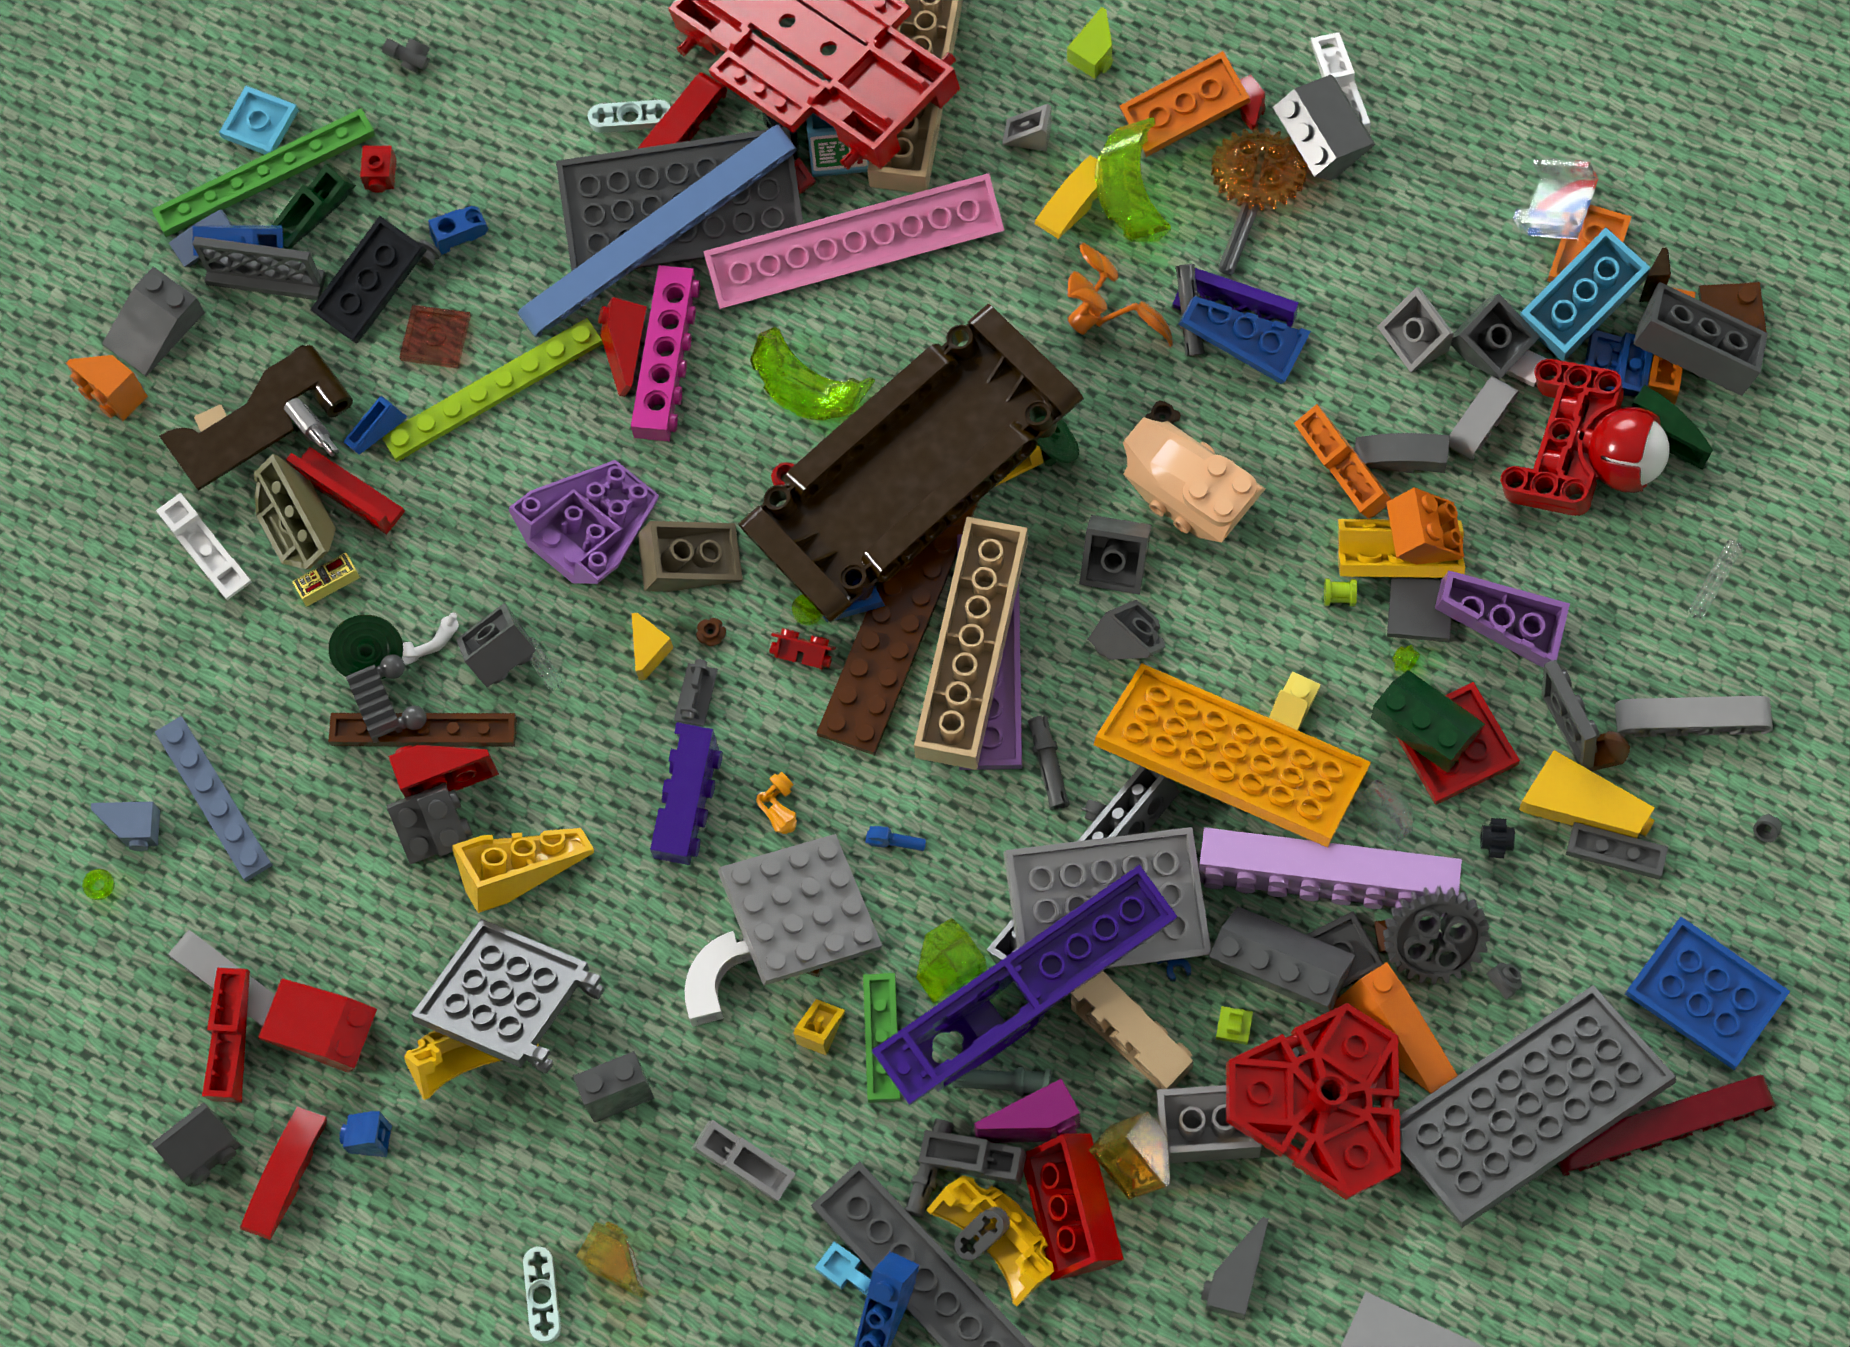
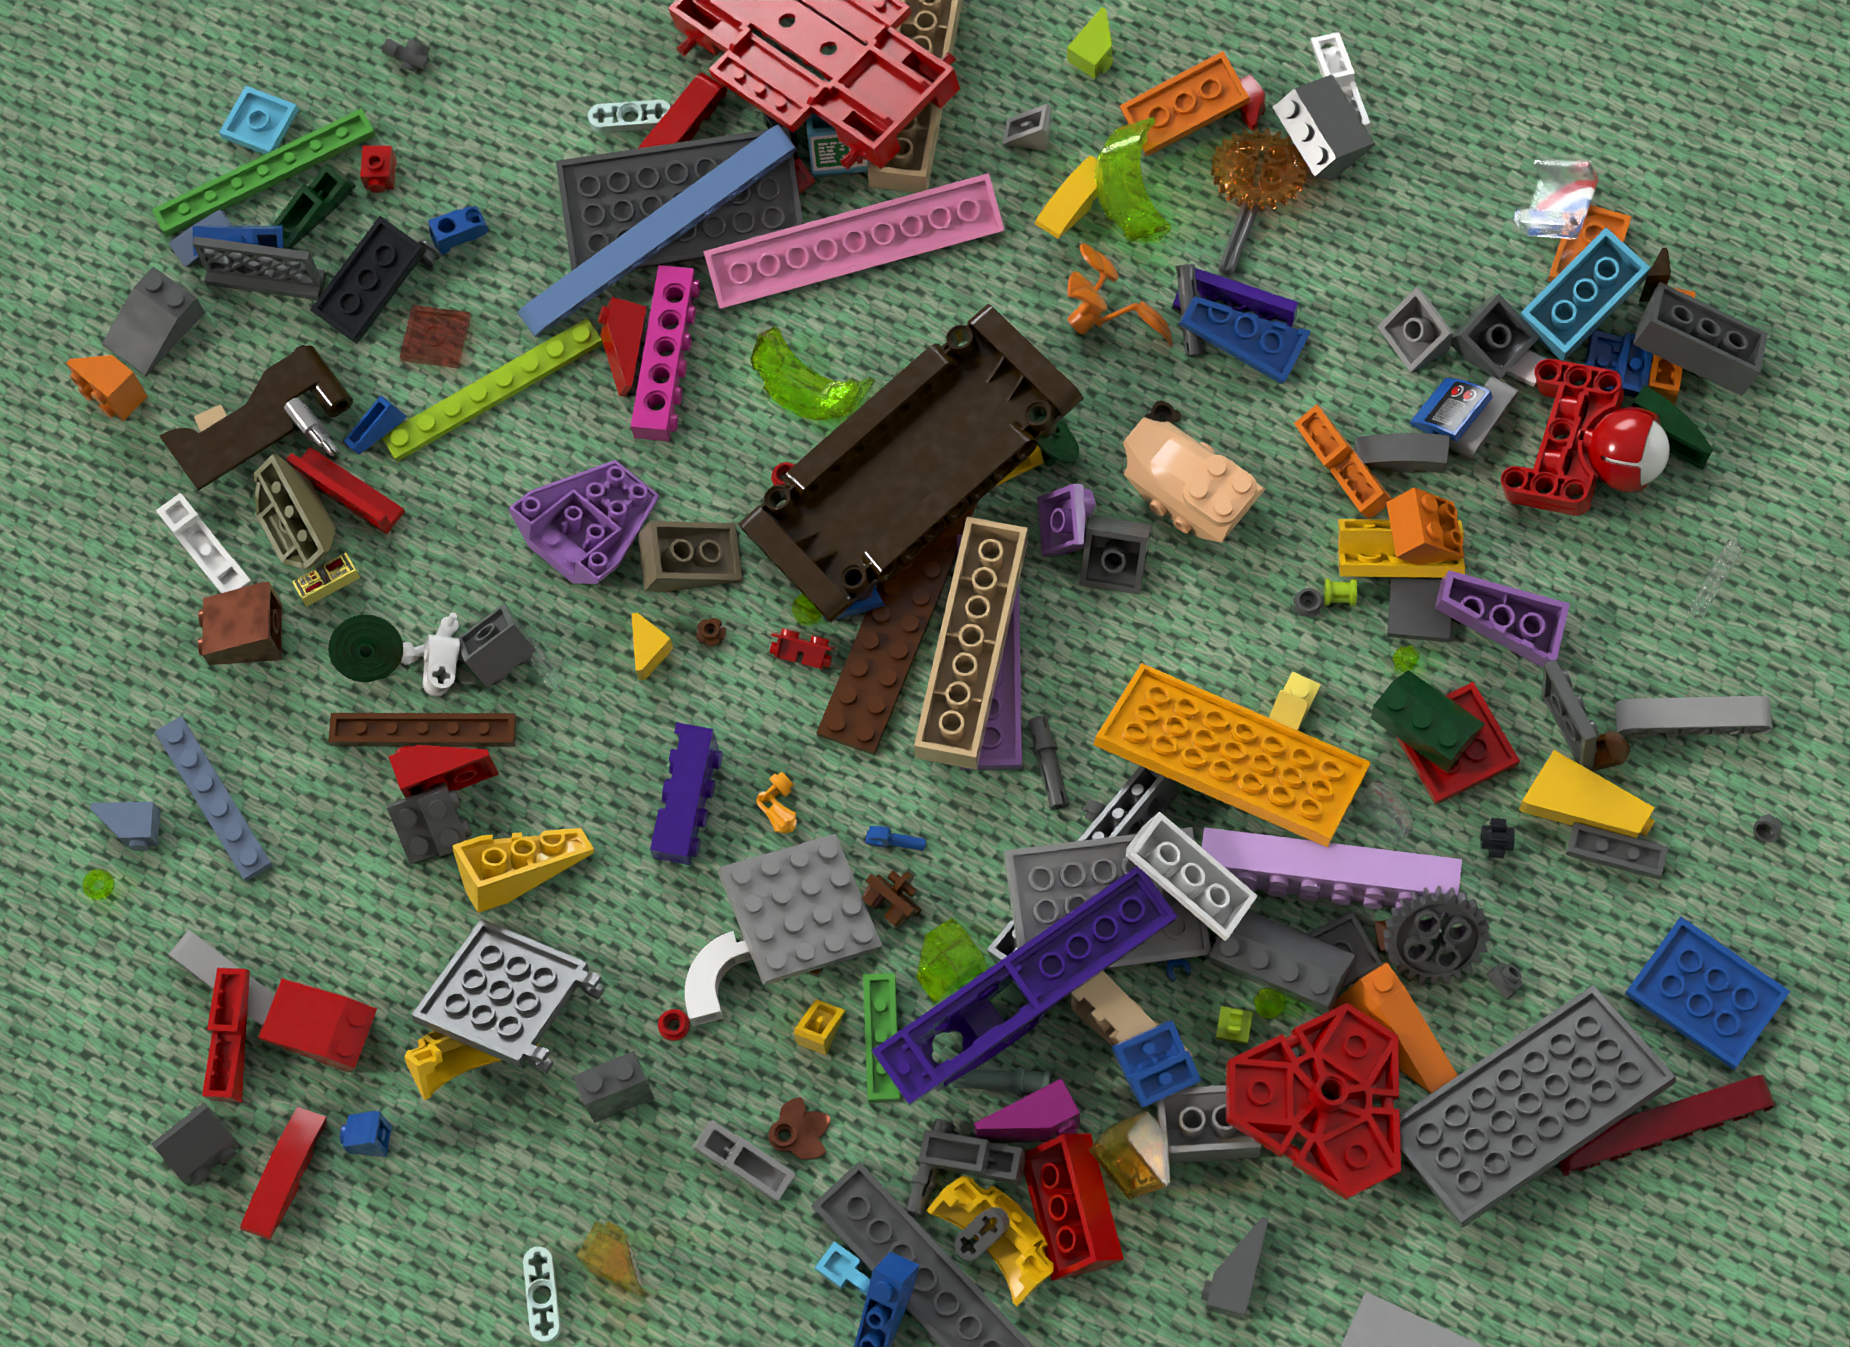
(241, 626): none -> copper slope
(375, 703): dark grey gear -> none
(439, 659): none -> white piece
(671, 1015): none -> red plate
(696, 693): dark grey hinge -> none
(804, 1130): none -> copper plate
(902, 906): none -> reddish brown hips
(1064, 519): none -> medium lavender slope
(1127, 633): dark grey slope -> none
(1156, 1063): none -> blue slope
(1190, 875): none -> white slope
(1267, 1009): none -> clear neon green plate
(1305, 595): none -> dark grey plate
(1452, 408): none -> slope
(1736, 300): reddish brown plate -> none

